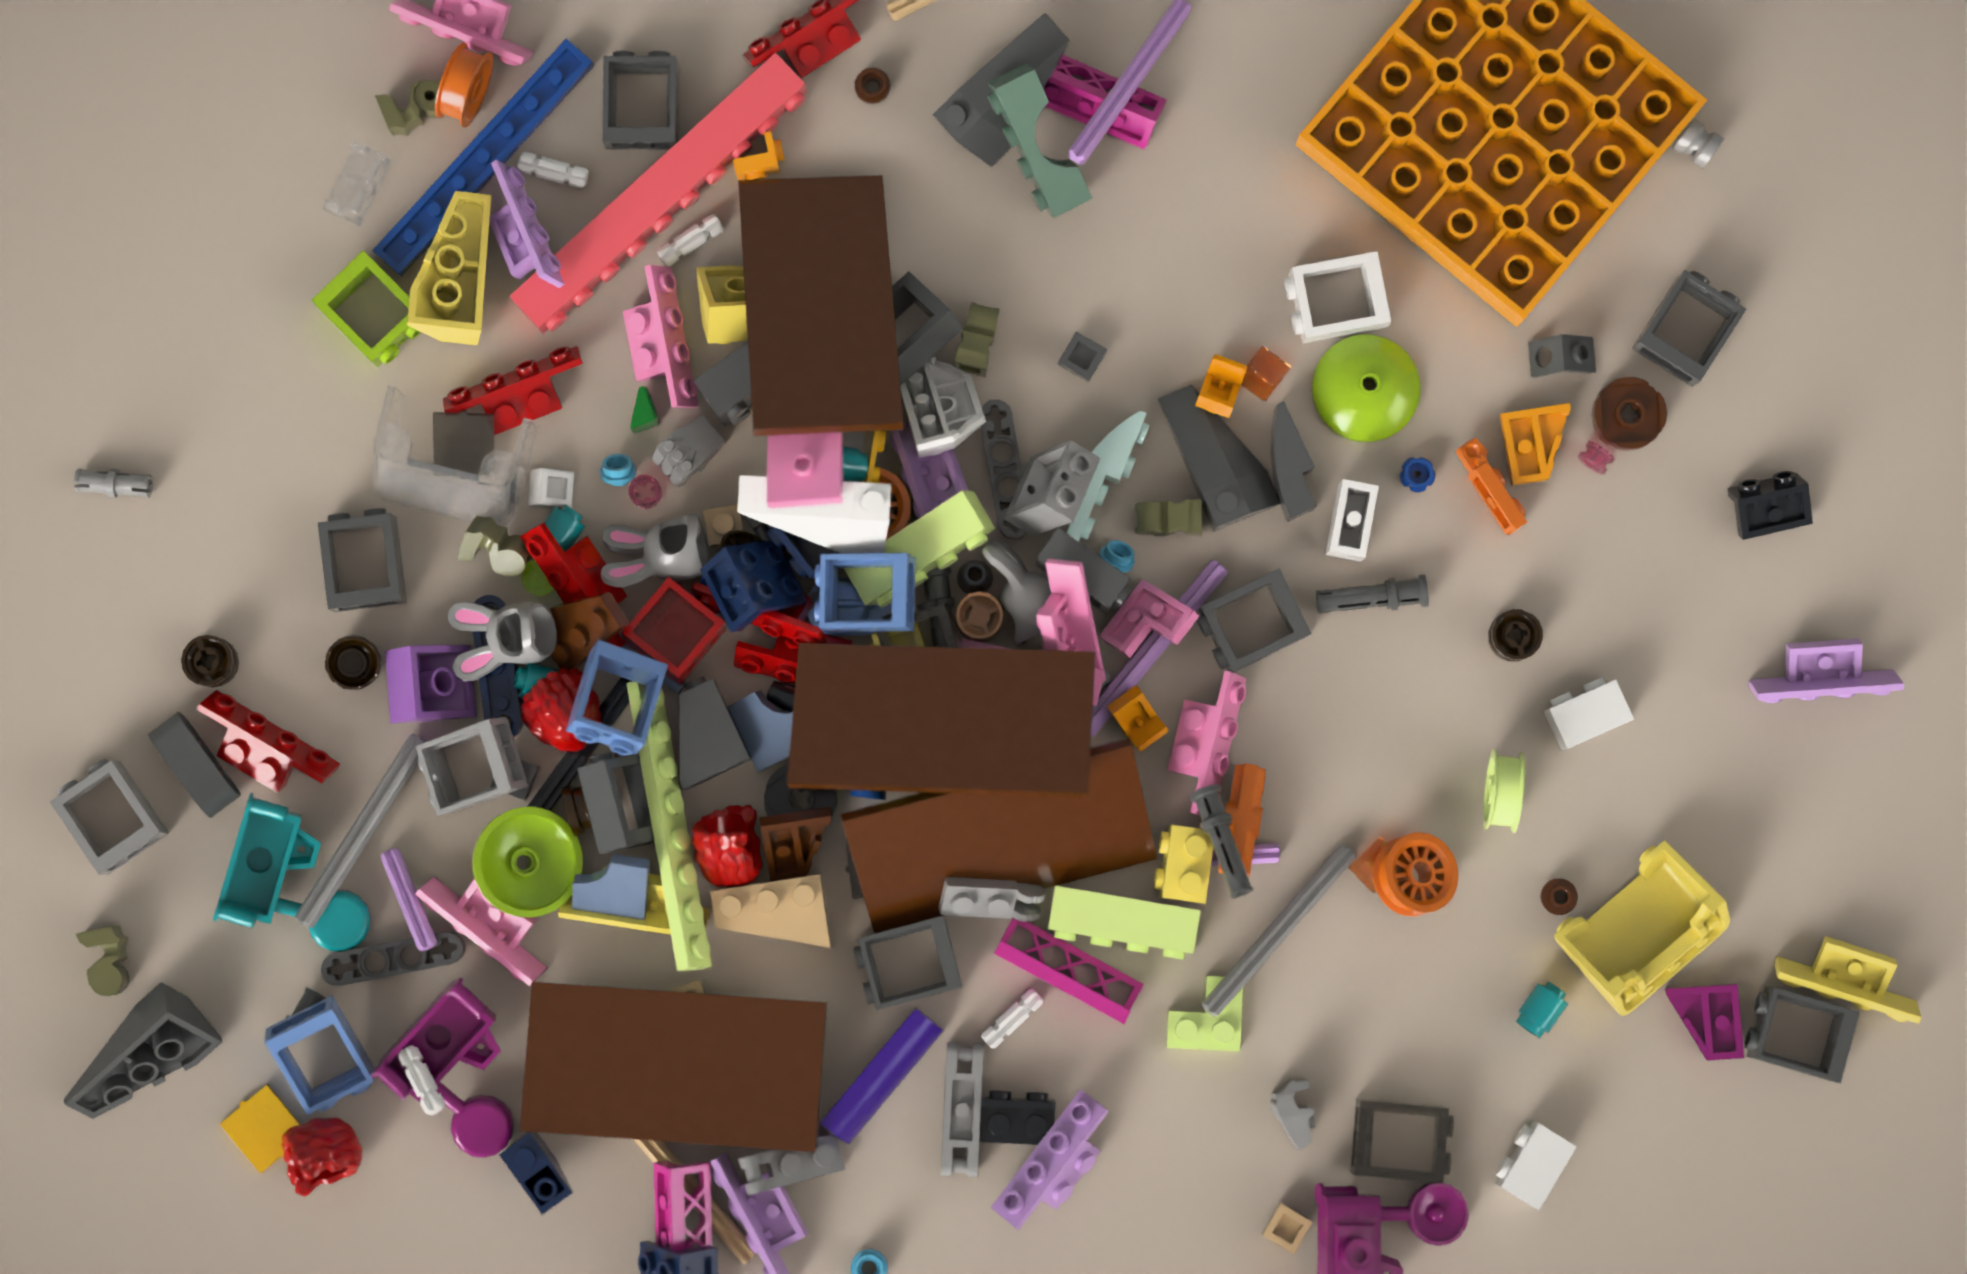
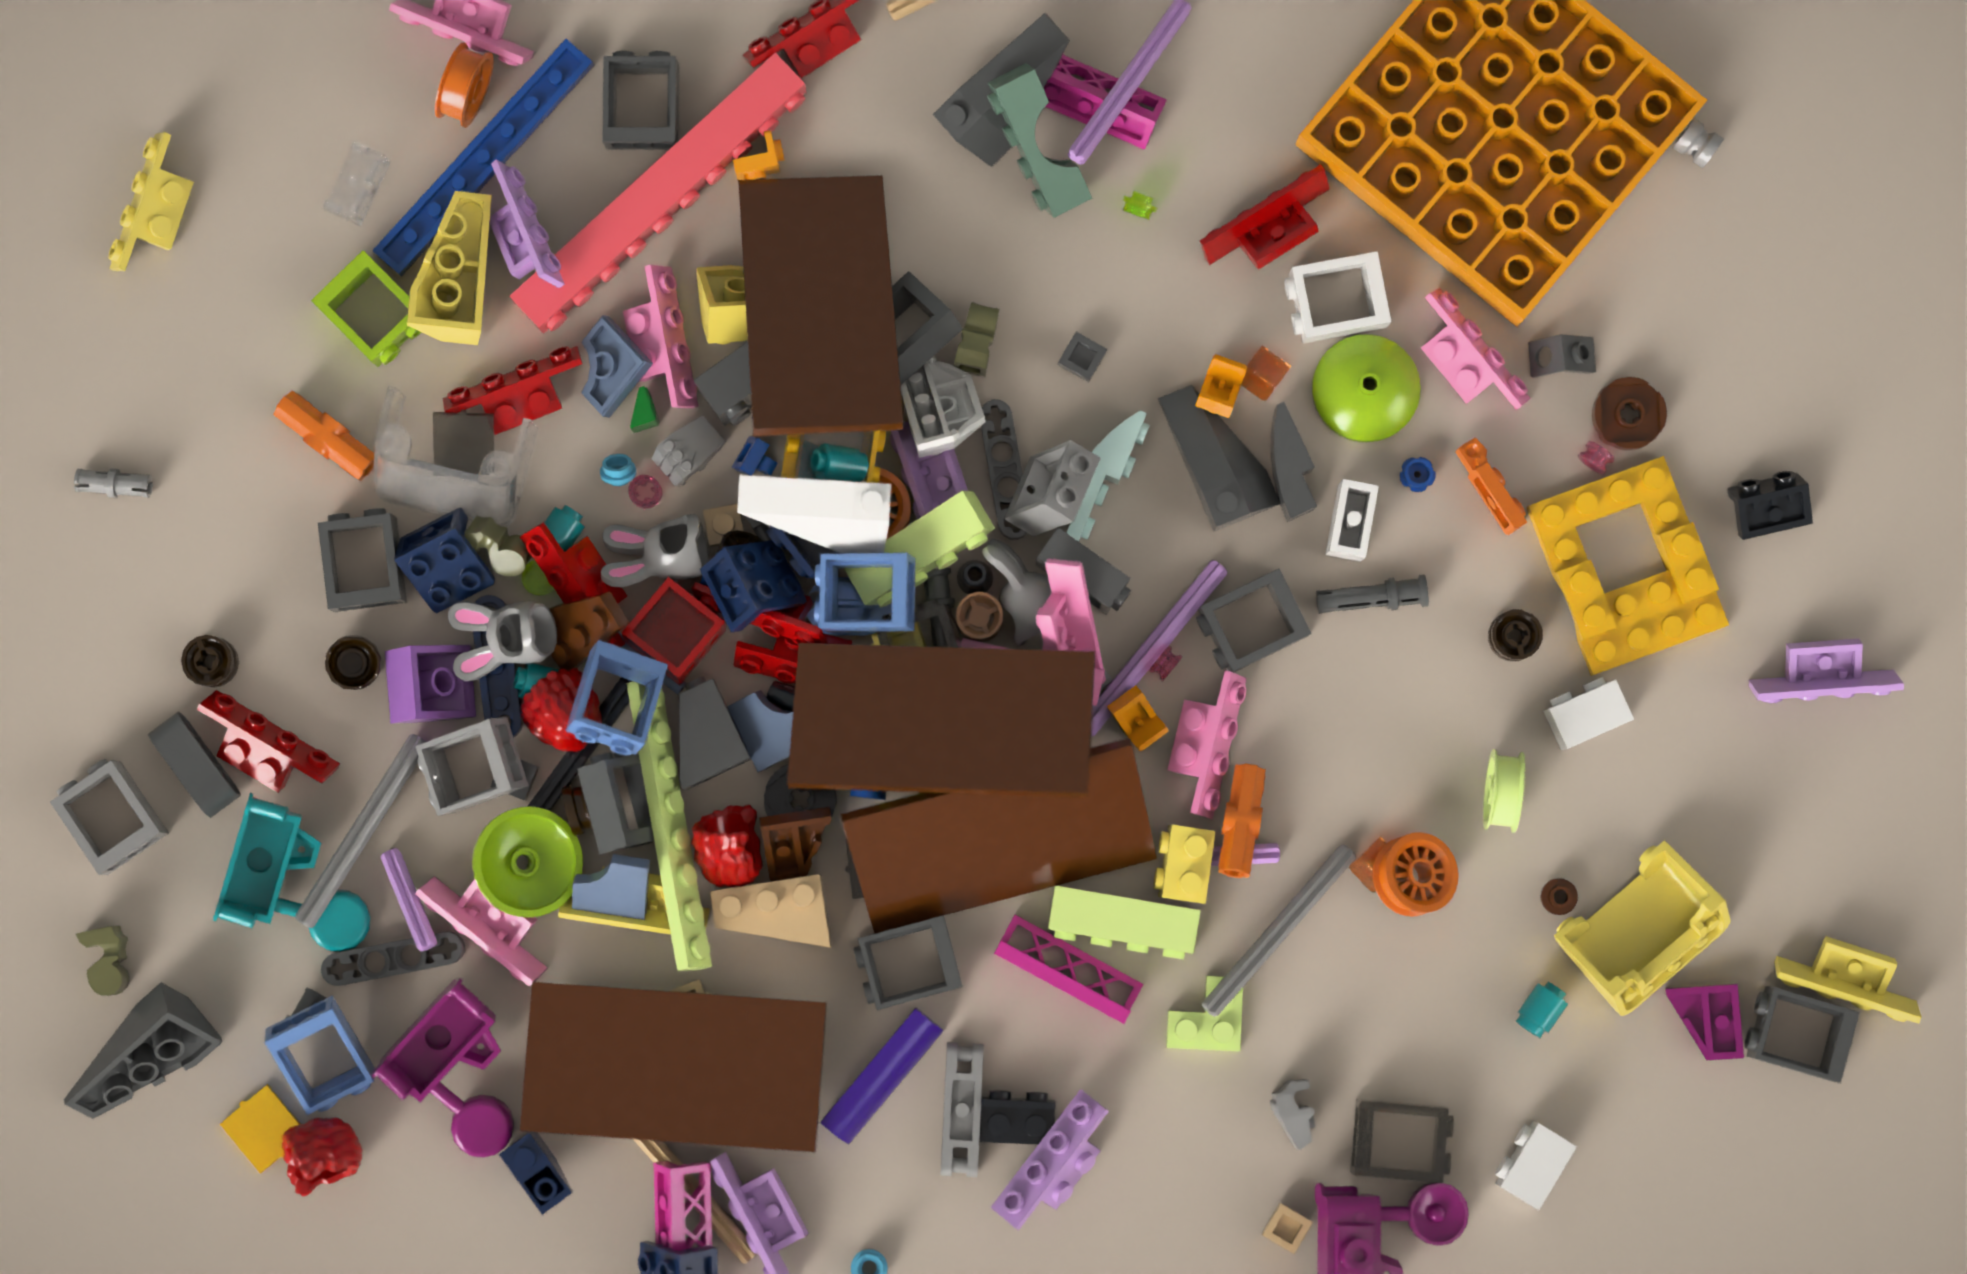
(155, 205): none -> light yellow bracket
(325, 435): none -> orange piece
(421, 104): olive leg -> none
(421, 1080): white axle -> none
(443, 562): none -> dark blue bracket
(550, 488): white slope -> none
(553, 170): white axle -> none
(614, 366): none -> sand blue tile
(690, 240): white axle -> none
(752, 458): none -> blue tile
(792, 1166): light grey plate -> none
(804, 469): bright pink plate -> none
(867, 76): reddish brown plate -> none
(990, 899): light grey hinge -> none
(1012, 1018): white axle -> none
(1119, 555): medium azure plate -> none
(1139, 205): none -> clear neon green plate
(1145, 611): bright pink plate -> none
(1165, 663): none -> clear pink bush
(1169, 517): olive leg -> none
(1216, 824): dark grey pin -> none
(1271, 225): none -> red bracket
(1466, 358): none -> bright pink bracket
(1532, 441): light orange wing -> none
(1644, 614): none -> yellow piece
(1671, 358): dark grey window -> none

